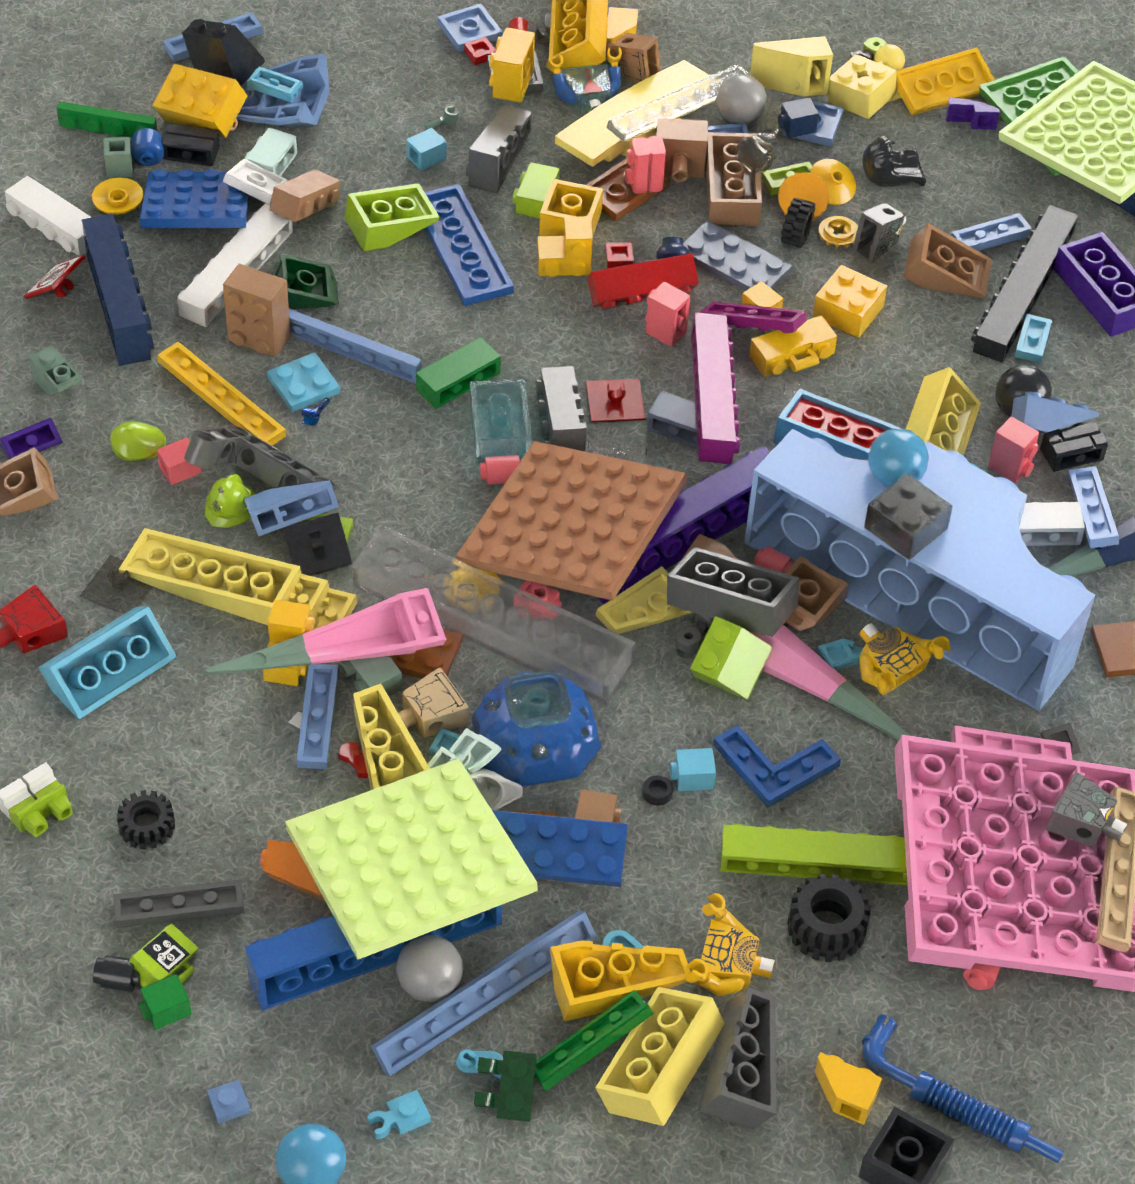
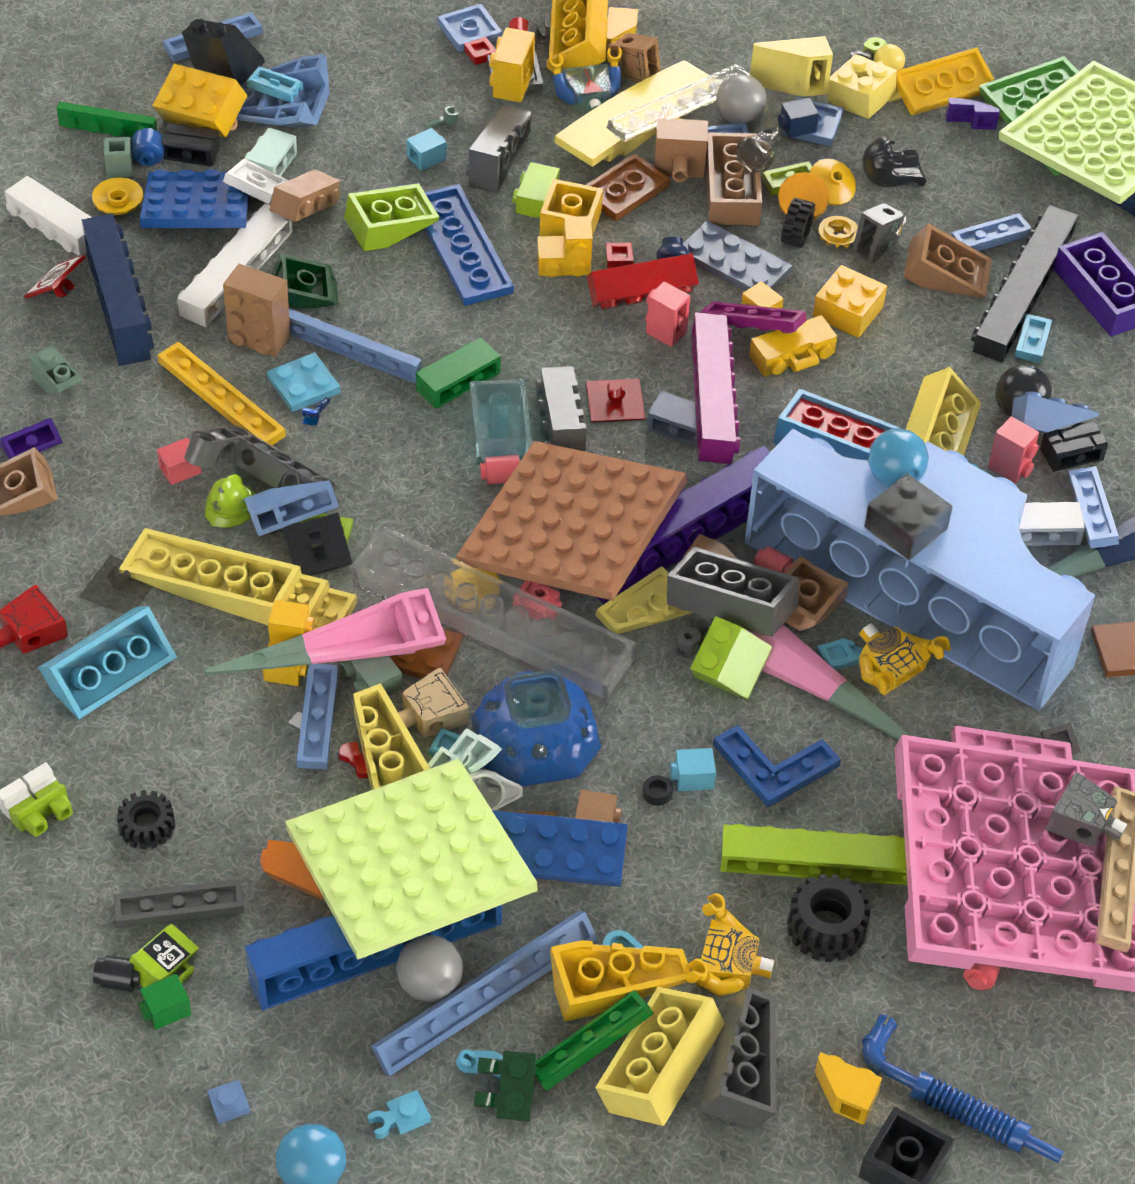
(136, 441): lime hat -> none
(646, 164): coral brick -> none

